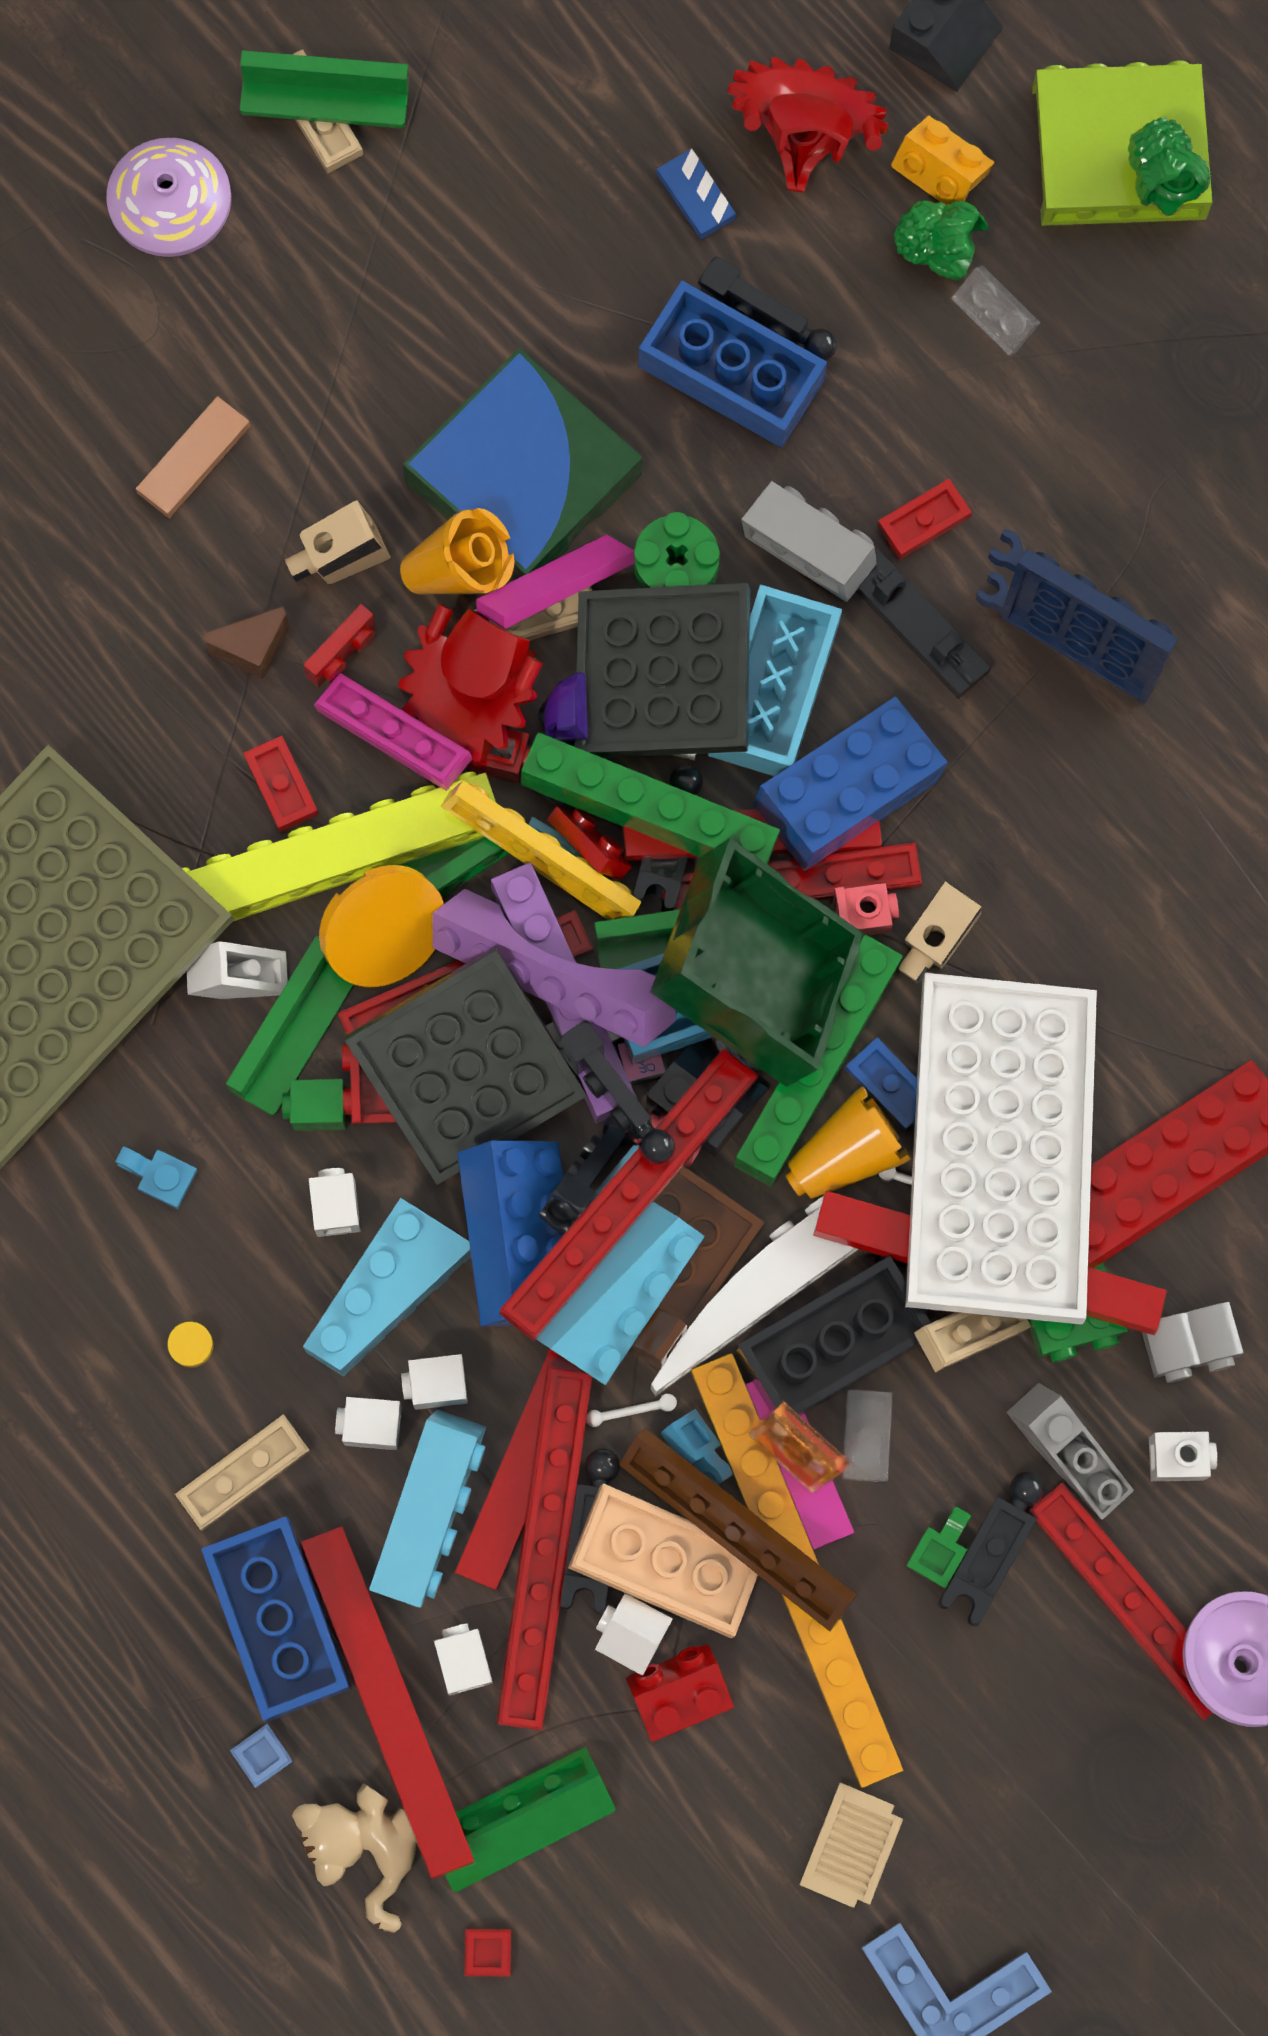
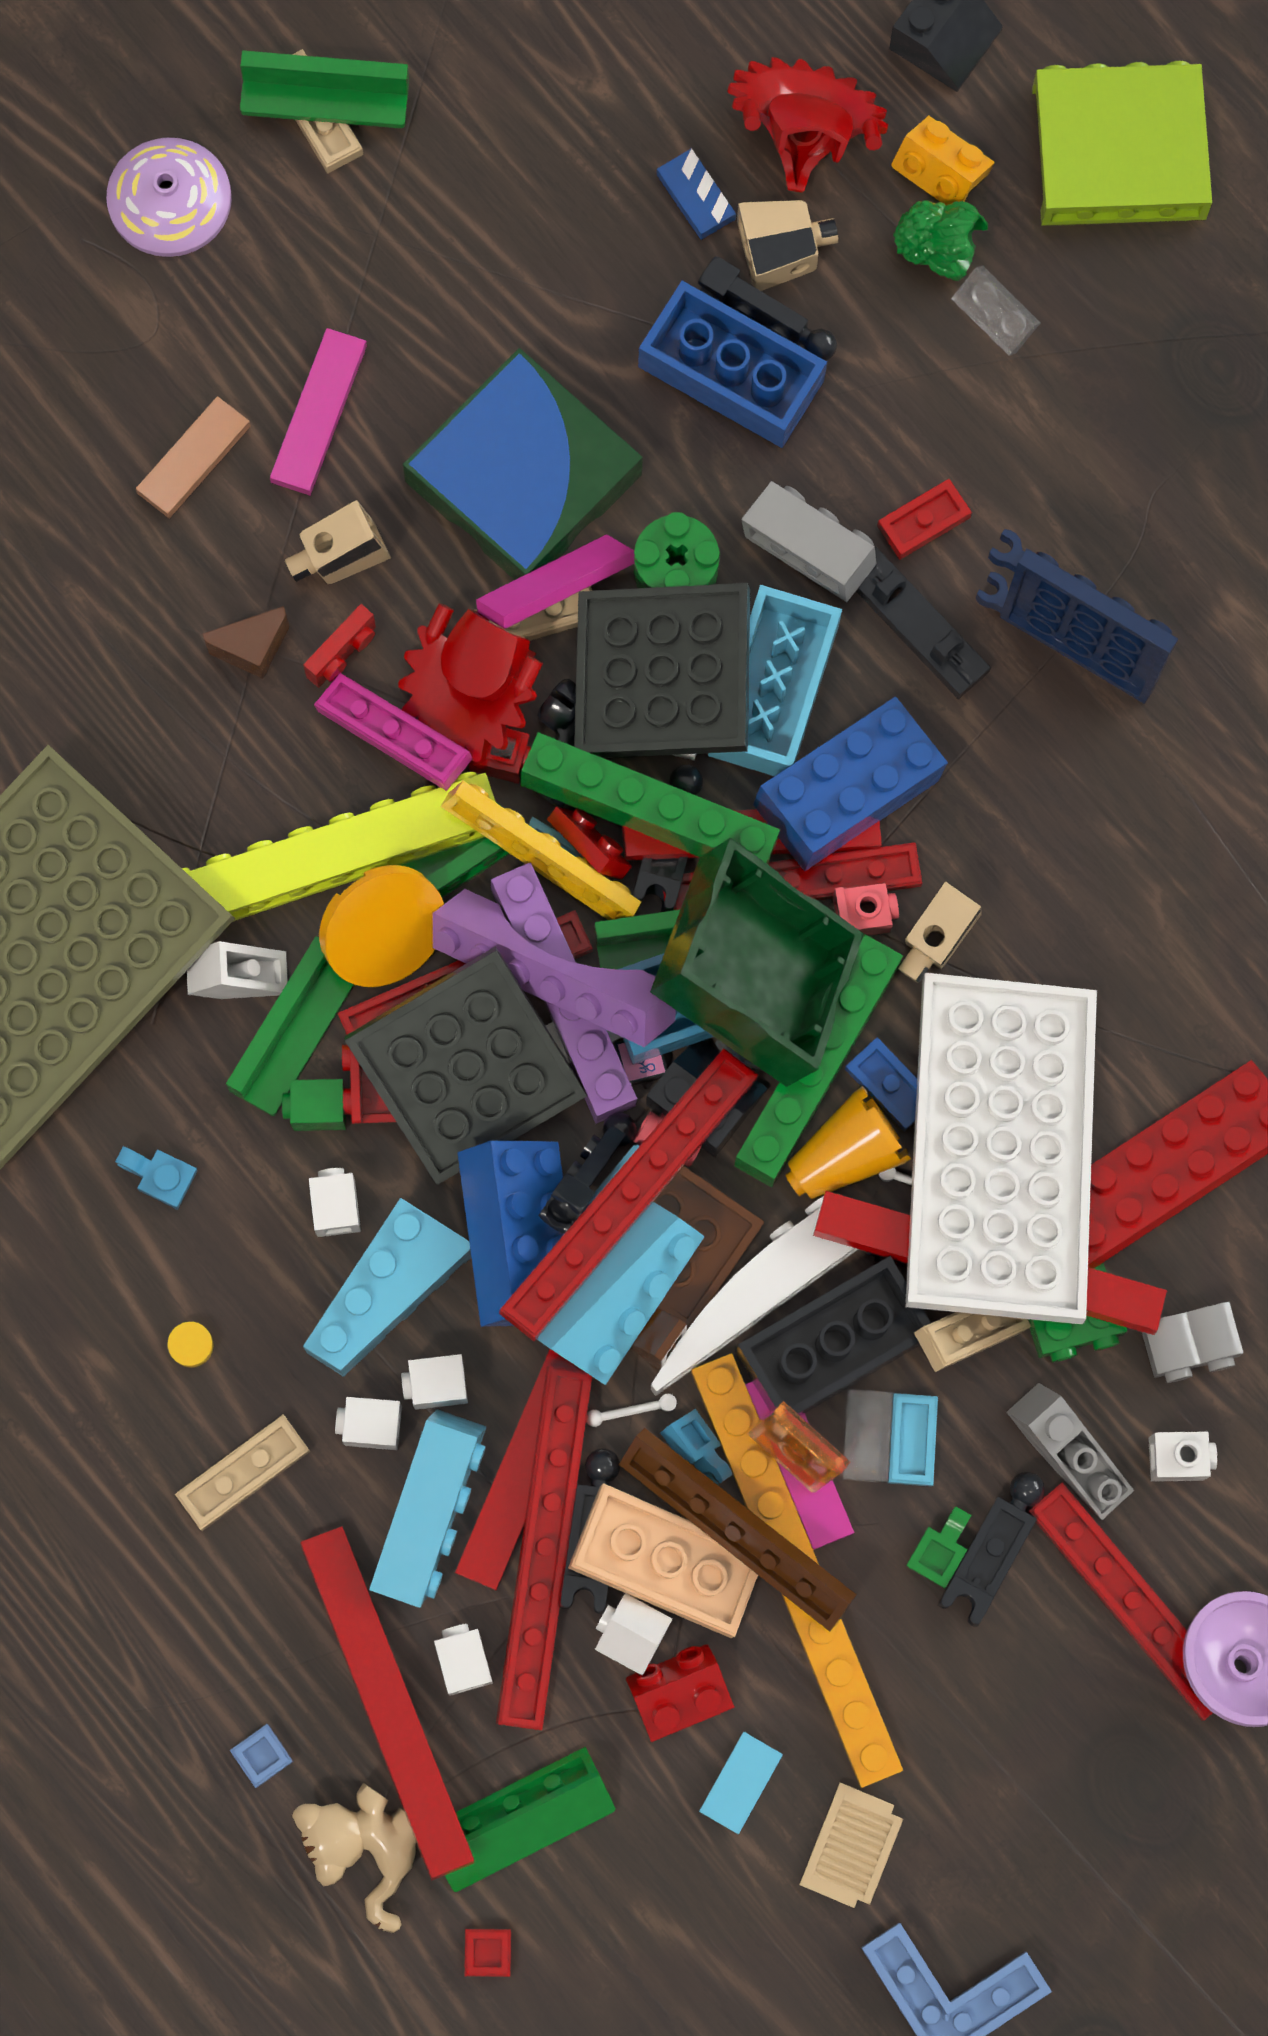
(276, 1619): blue brick -> none
(280, 783): red plate -> none
(318, 411): none -> dark pink tile
(461, 557): light orange cone -> none
(567, 710): dark purple brick -> none
(585, 1052): black plate -> none
(740, 1782): none -> medium azure tile
(781, 240): none -> tan torso
(912, 1439): none -> medium azure tile
(1166, 166): green hair -> none

